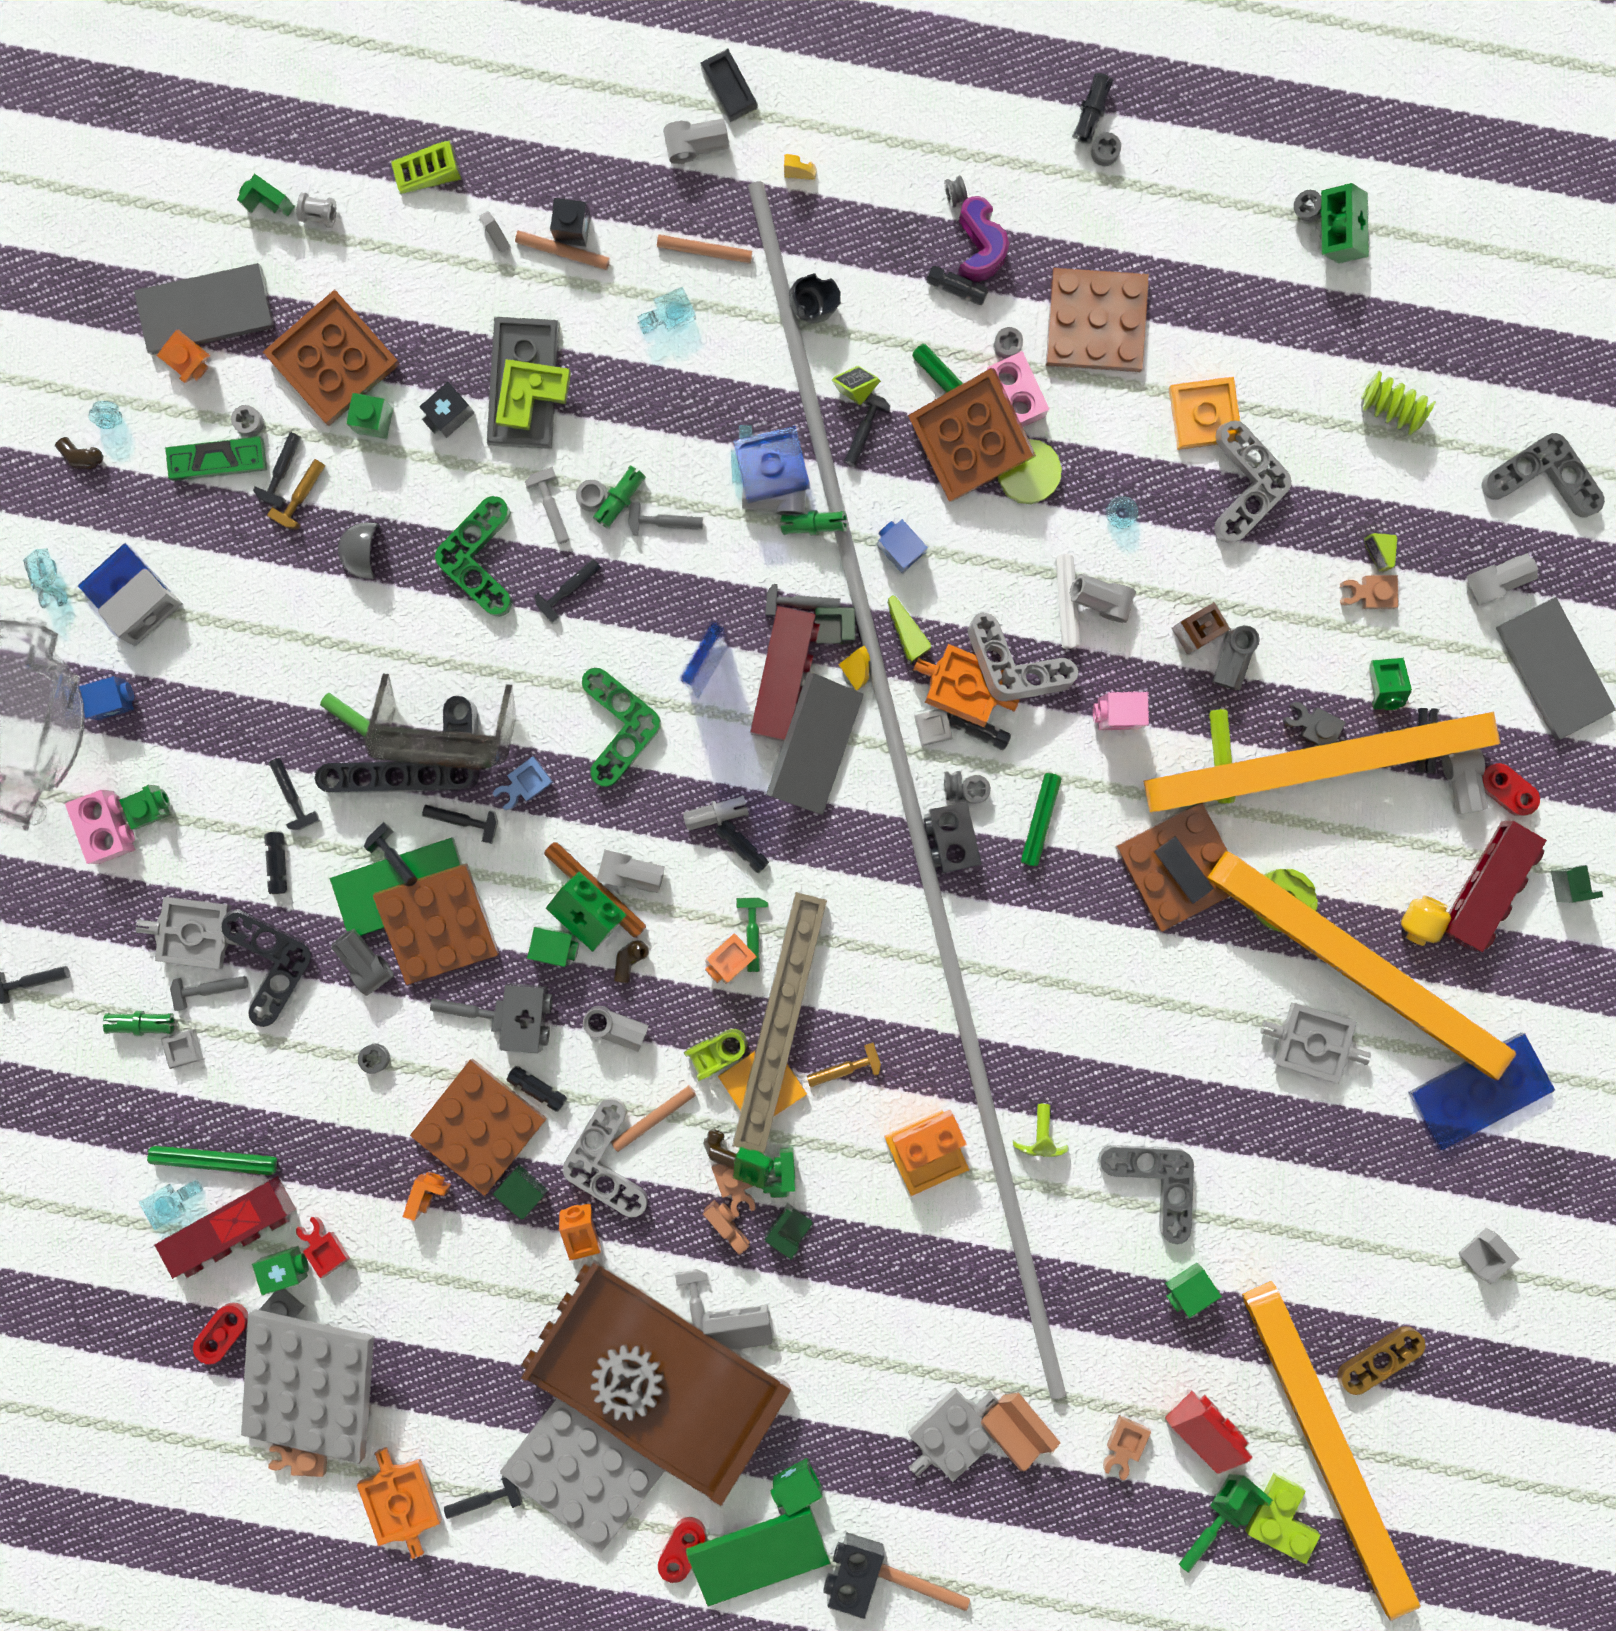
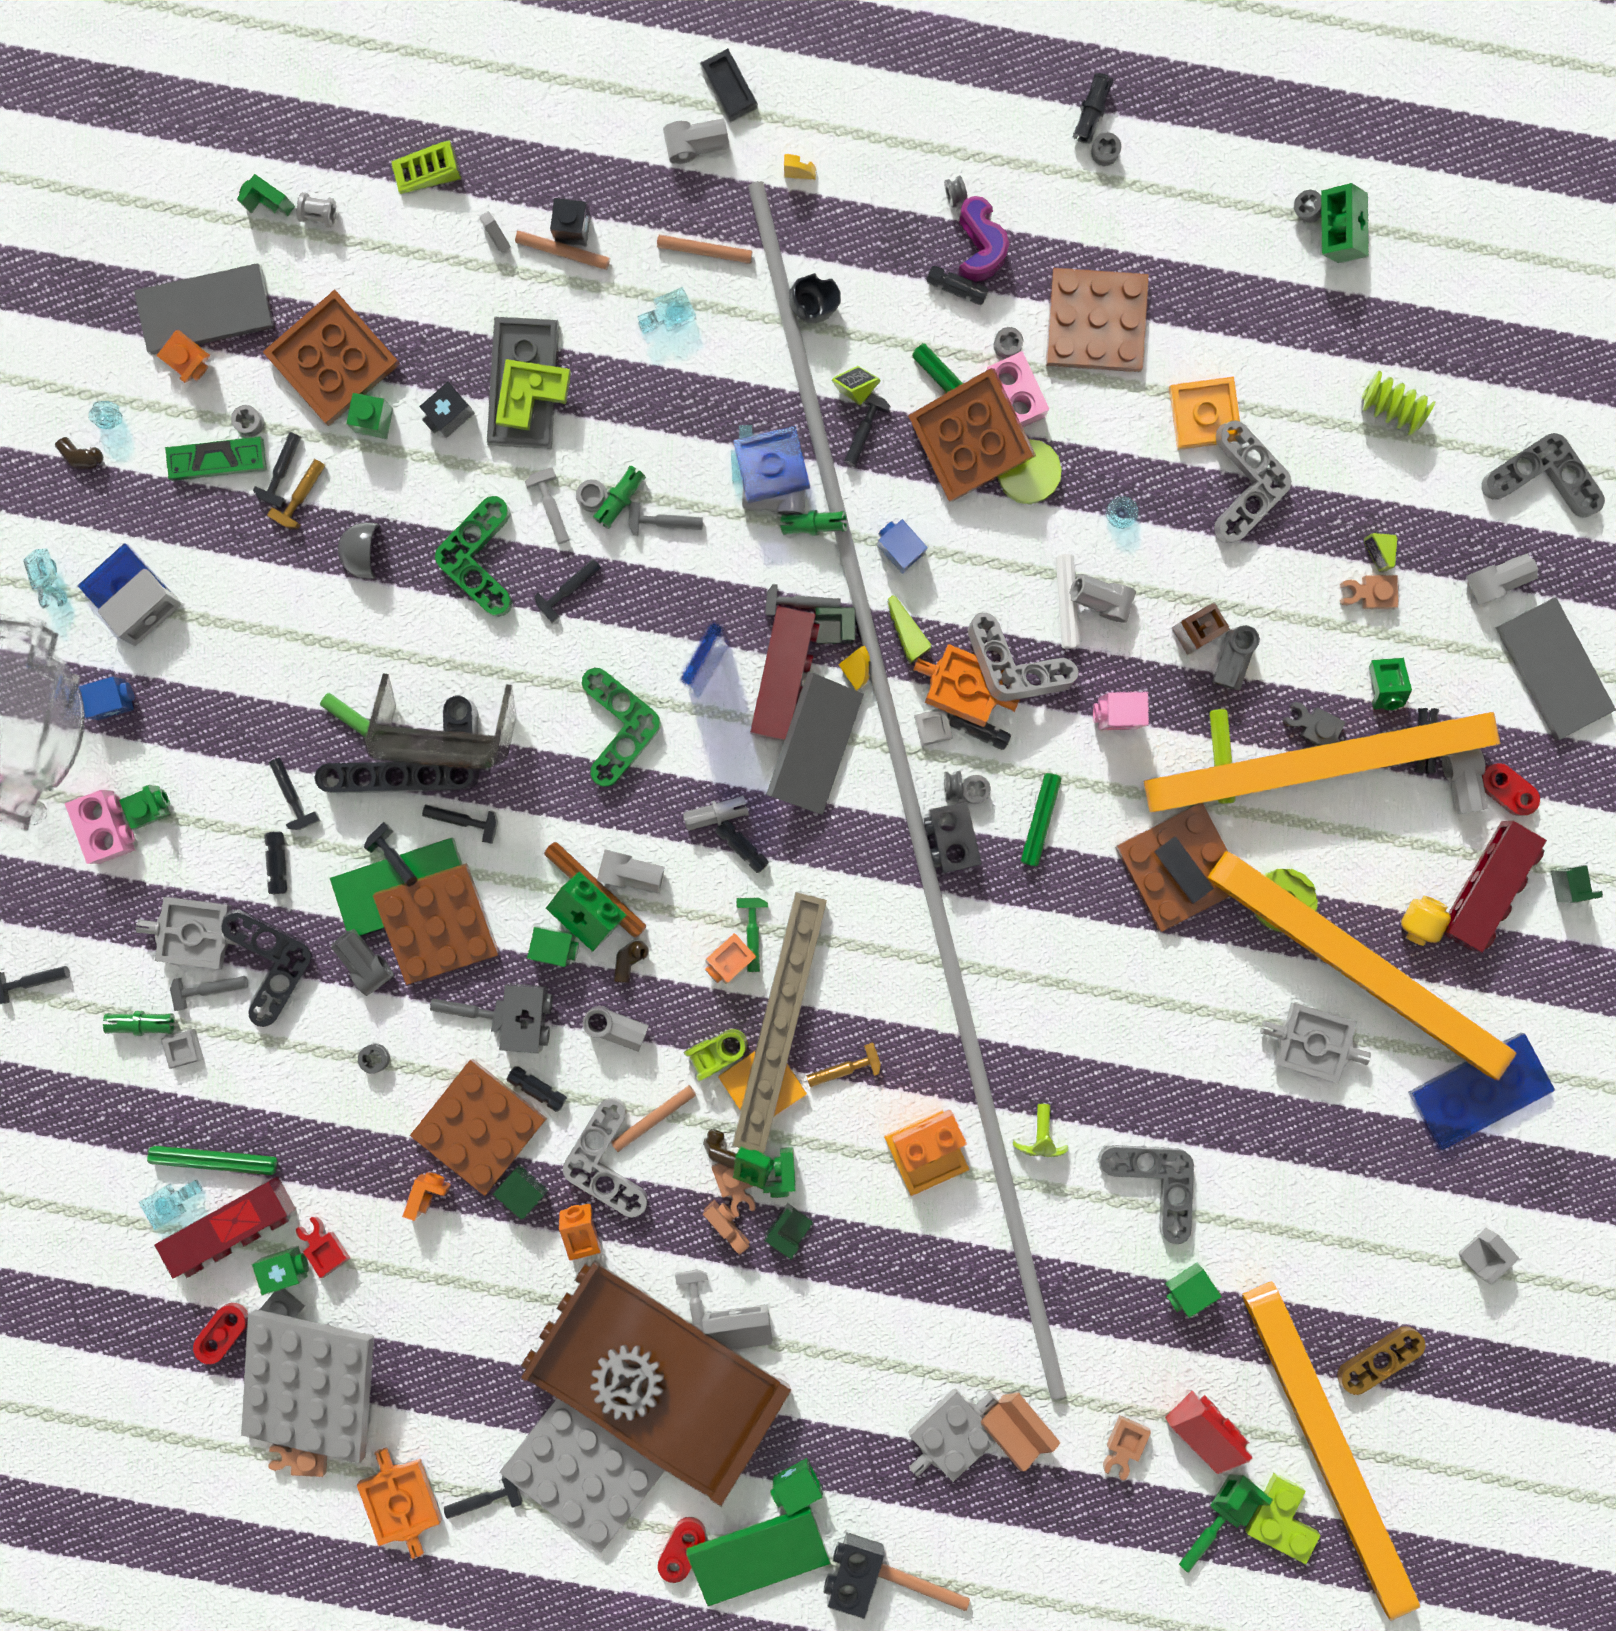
(527, 781): medium blue plate -> none

